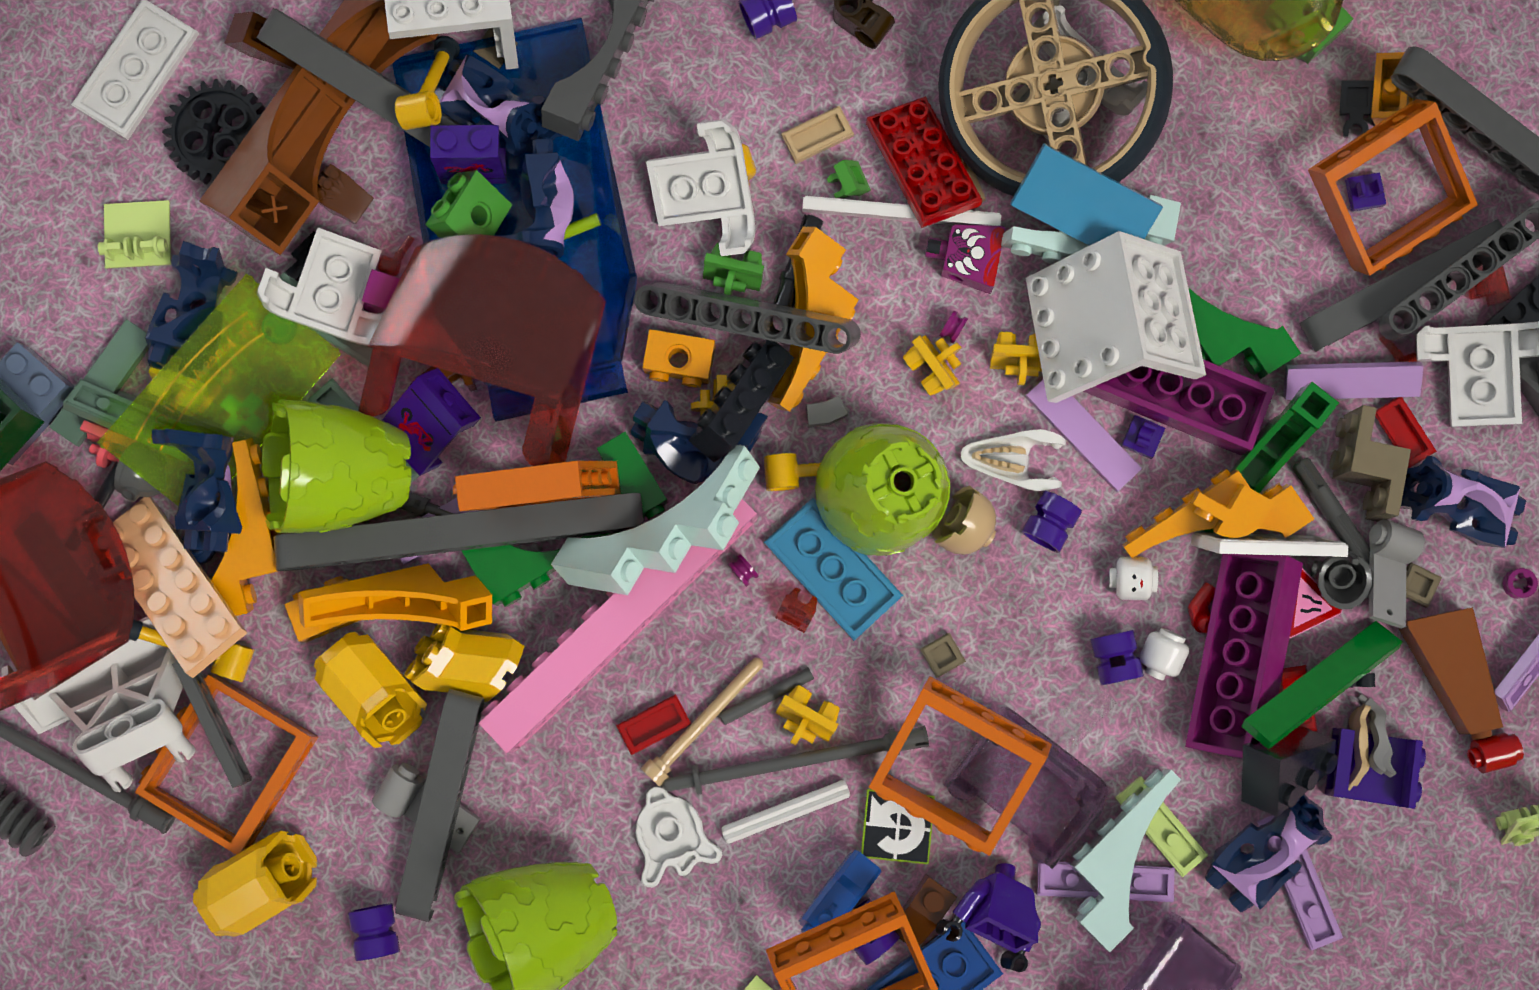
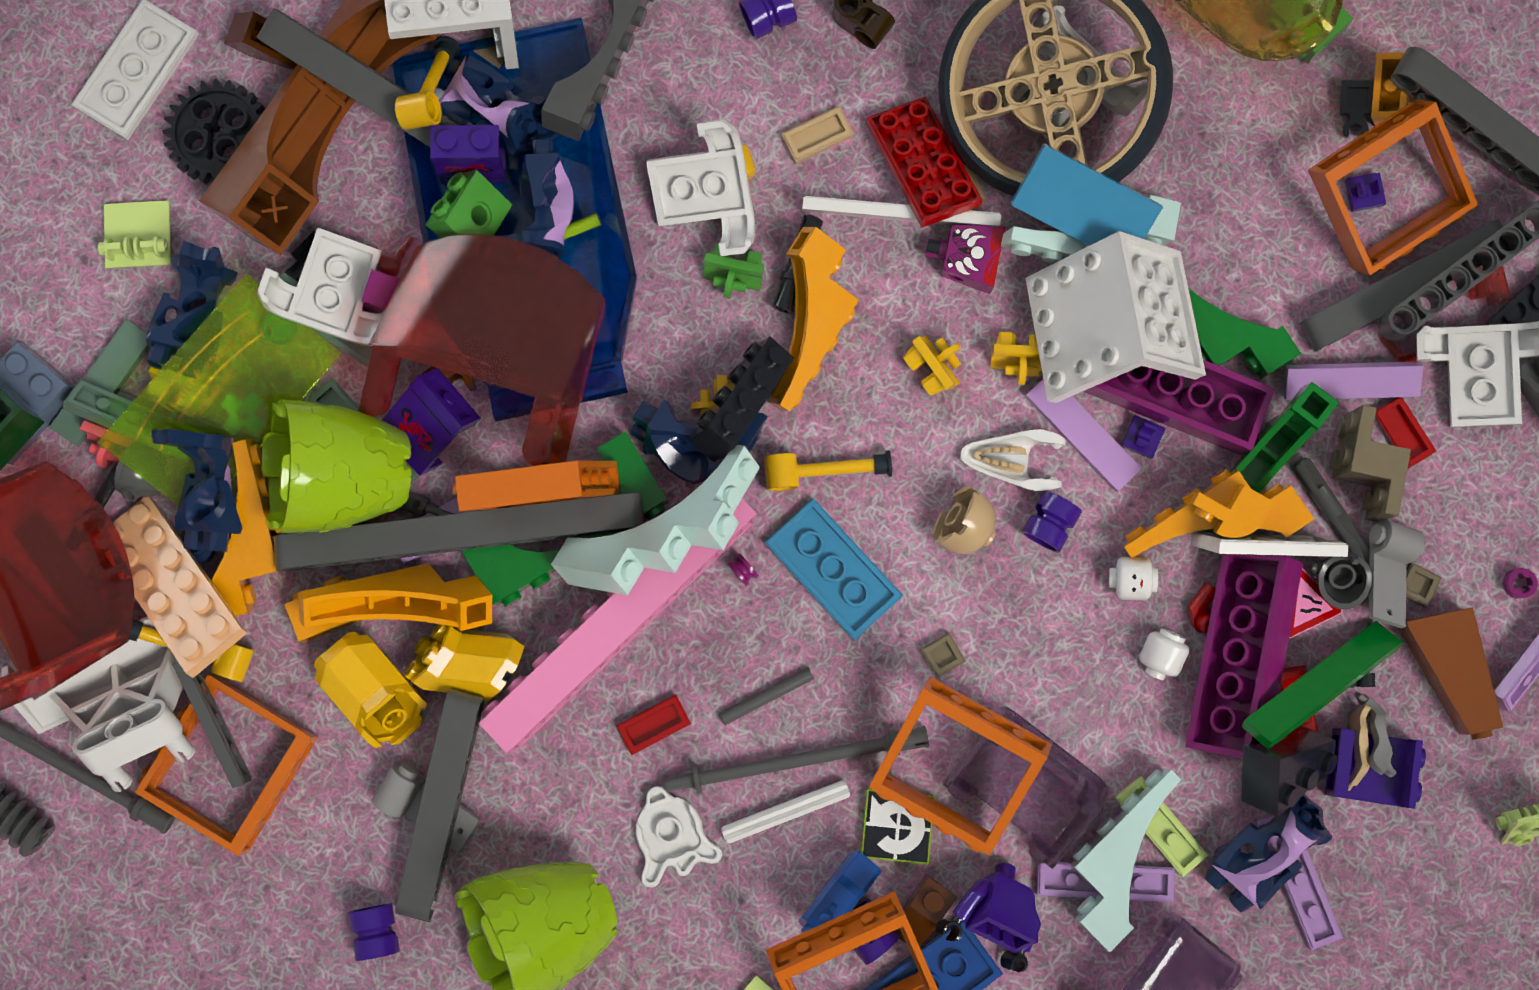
(256, 884): yellow brick -> none
(342, 194): reddish brown hand -> none
(659, 767): tan piece -> none
(664, 345): light orange brick -> none
(760, 312): dark grey beam -> none
(796, 612): clear red tile -> none
(803, 720): yellow hips -> none
(826, 413): light grey piece -> none
(851, 179): bright green tile -> none
(859, 491): lime piece -> none
(953, 327): magenta bush -> none
(1116, 645): dark purple wheel -> none
(1486, 500): dark blue hips -> none
(1495, 752): red brick -> none

